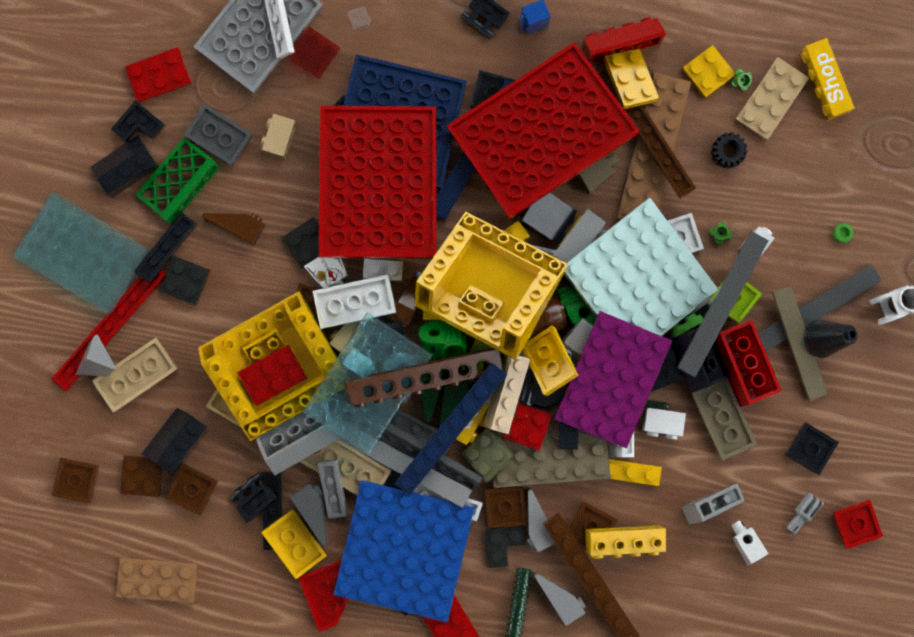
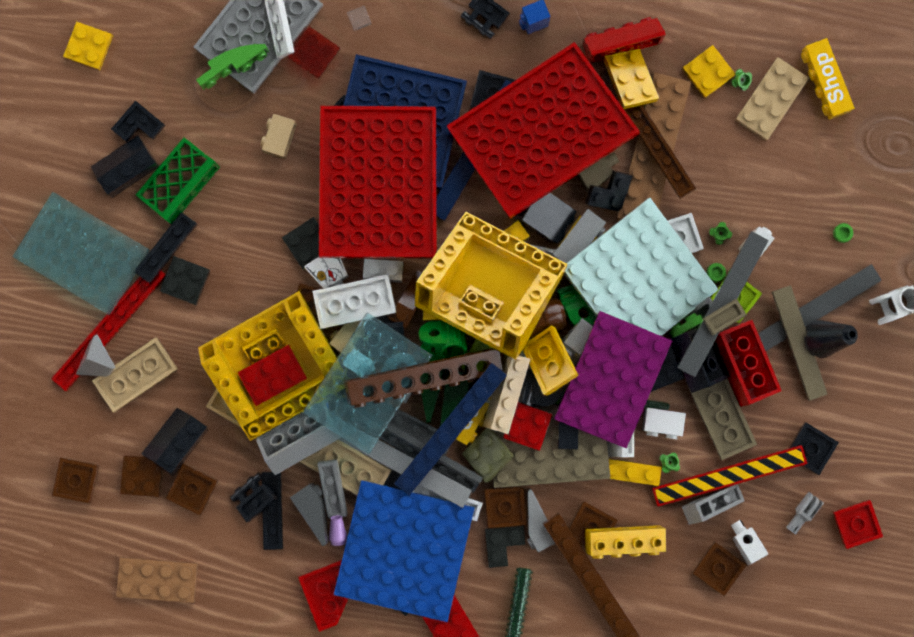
(88, 46): none -> yellow plate
(158, 75): red plate -> none
(218, 135): dark grey plate -> none
(238, 58): none -> bright green slope
(241, 225): reddish brown slope -> none
(294, 543): yellow plate -> none
(337, 531): none -> lavender cone
(563, 601): light grey slope -> none
(612, 196): none -> black plate
(673, 458): none -> bright green plate
(716, 272): none -> bright green tile
(719, 568): none -> reddish brown plate
(724, 317): none -> dark tan tile
(729, 475): none -> tile
(731, 138): black tyre -> none

